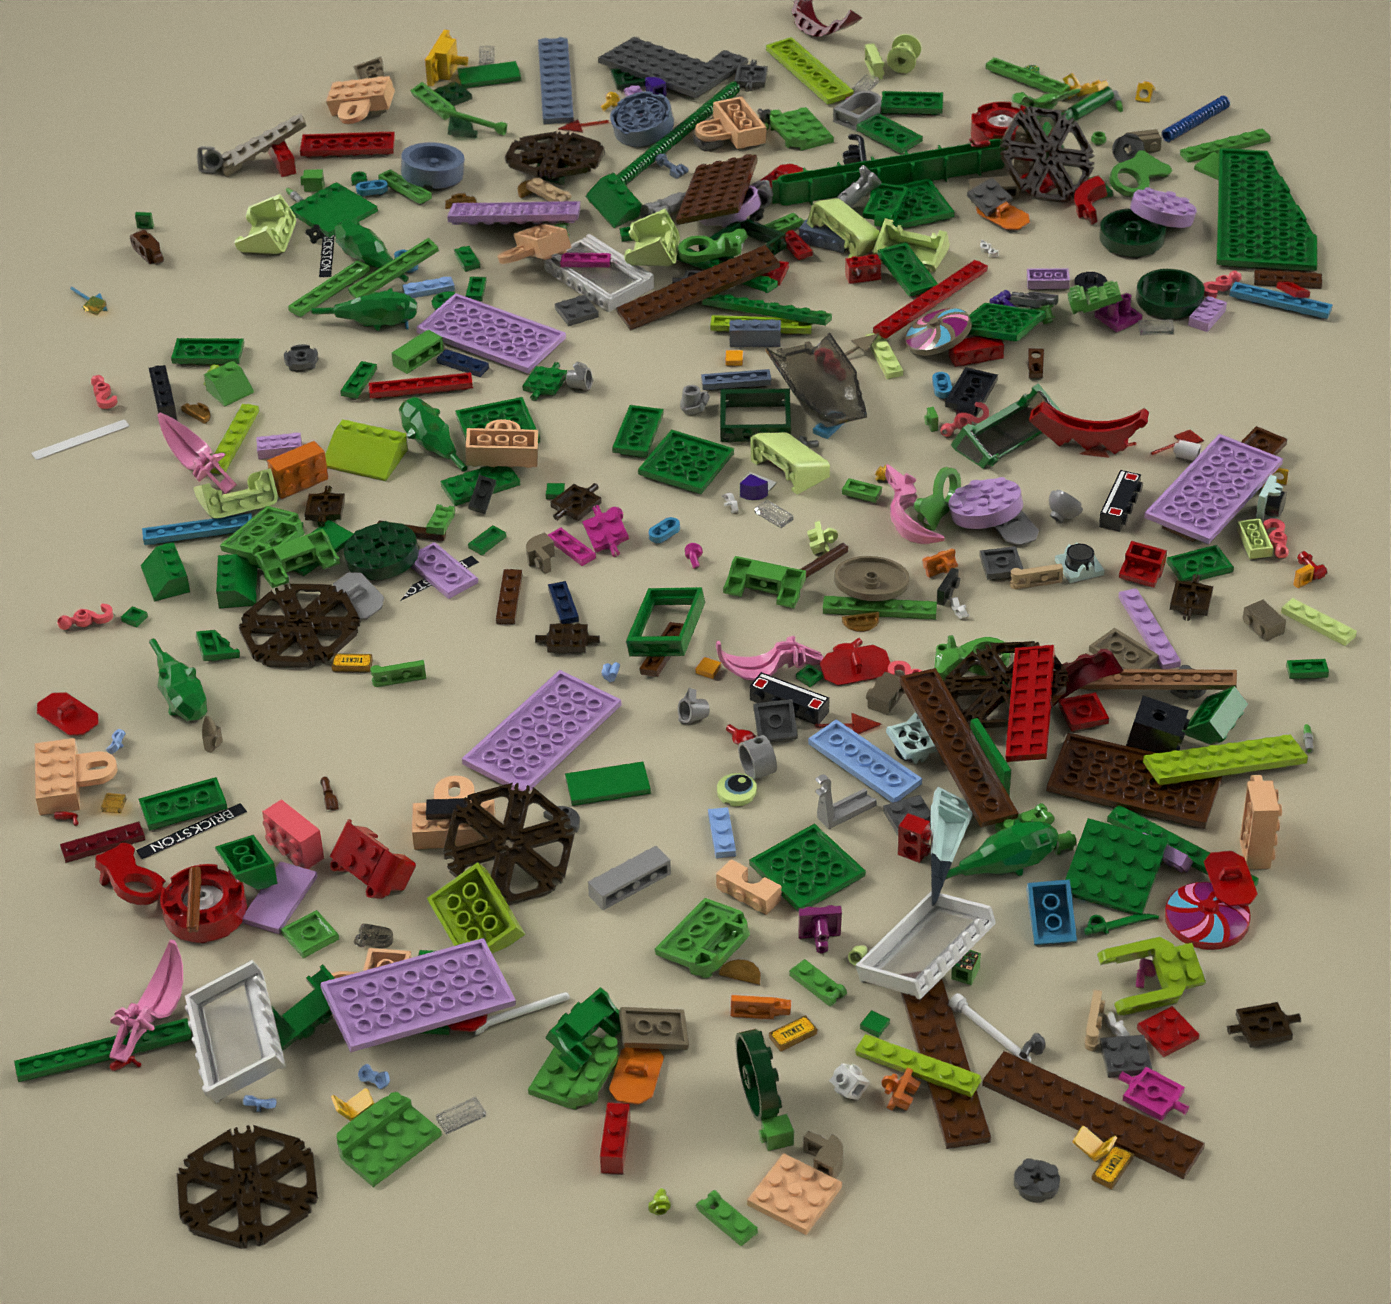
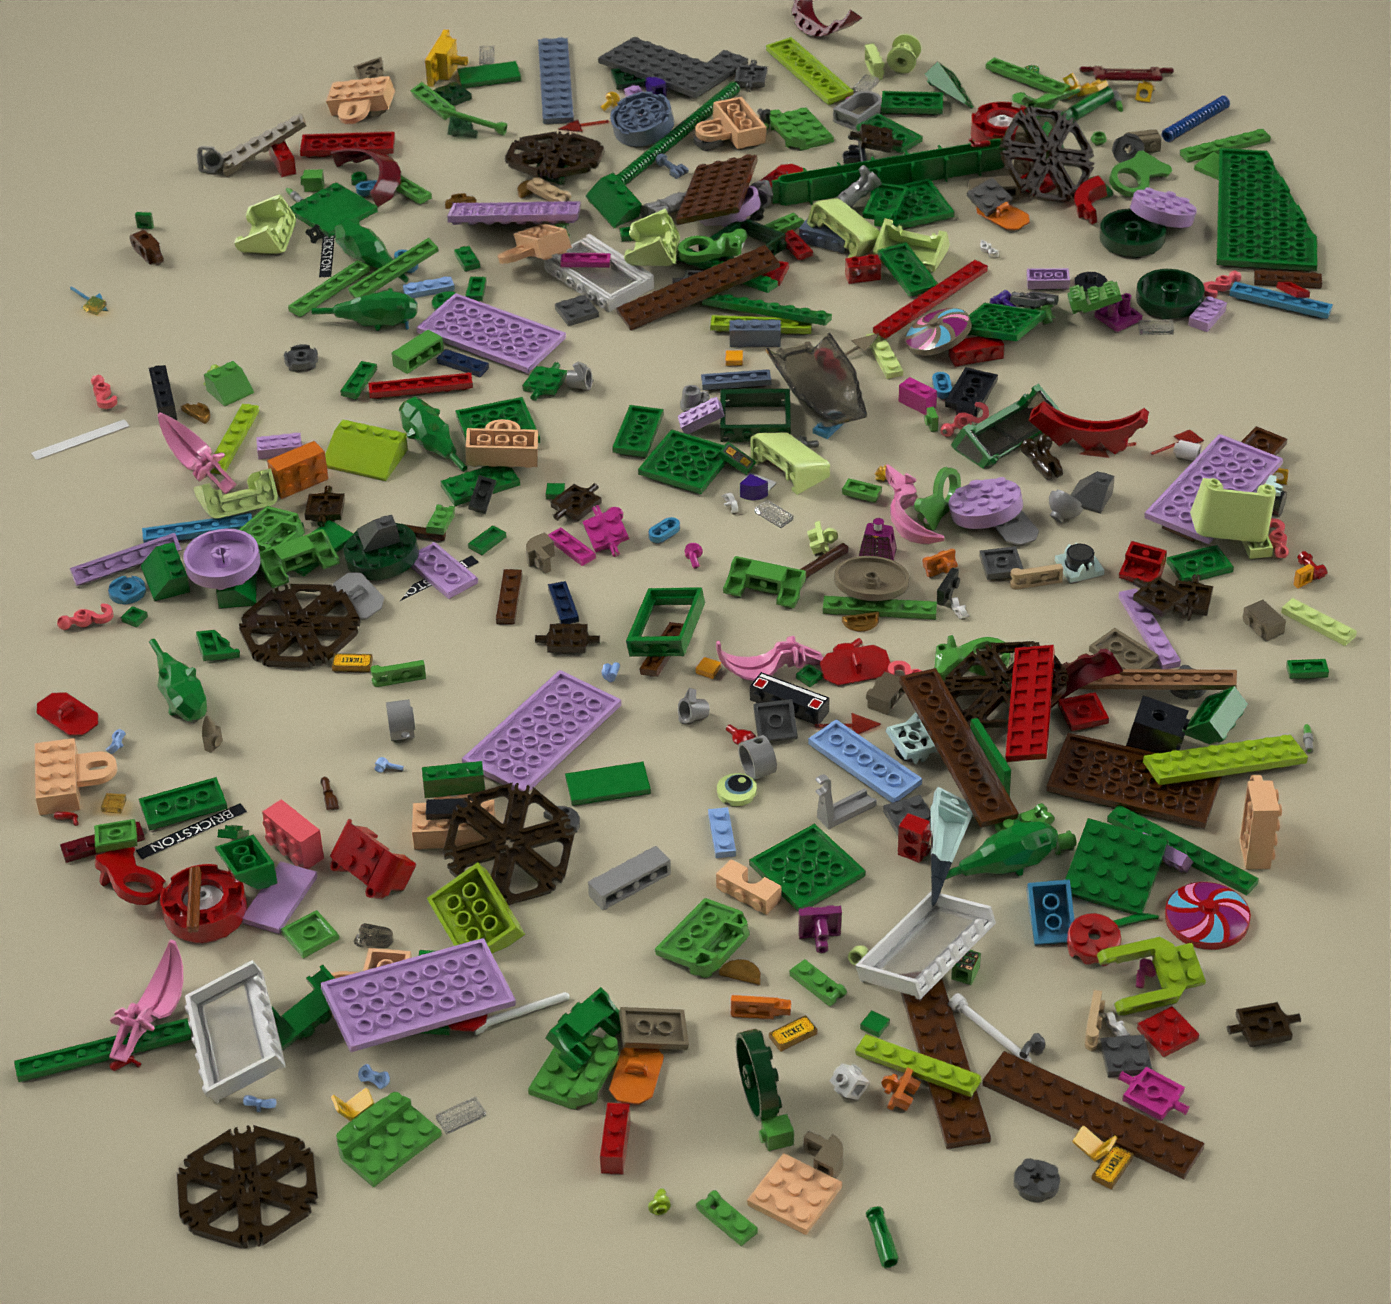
(115, 835): none -> bright green tile
(118, 561): none -> lavender plate
(121, 596): none -> dark azure tile
(207, 350): green plate -> none
(207, 552): none -> lavender piece
(233, 832): none -> green plate
(378, 533): none -> dark grey slope
(383, 763): none -> light blue hand
(388, 176): none -> dark red windscreen
(400, 719): none -> light grey piece
(432, 164): sand blue brick -> none
(453, 779): none -> green slope
(701, 415): none -> lavender piece
(737, 458): none -> tile
(876, 138): none -> dark brown plate
(878, 540): none -> magenta torso
(883, 1238): none -> green piece
(917, 395): none -> dark pink brick
(948, 82): none -> wedge
(1035, 365): reddish brown leg -> none
(1041, 456): none -> dark brown piece
(1087, 948): none -> red plate
(1094, 491): none -> dark grey slope
(1120, 500): black brick -> none
(1152, 74): none -> dark red piece
(1160, 596): none -> dark brown plate
(1230, 878): red shield -> none
(1232, 512): none -> yellowish green windscreen

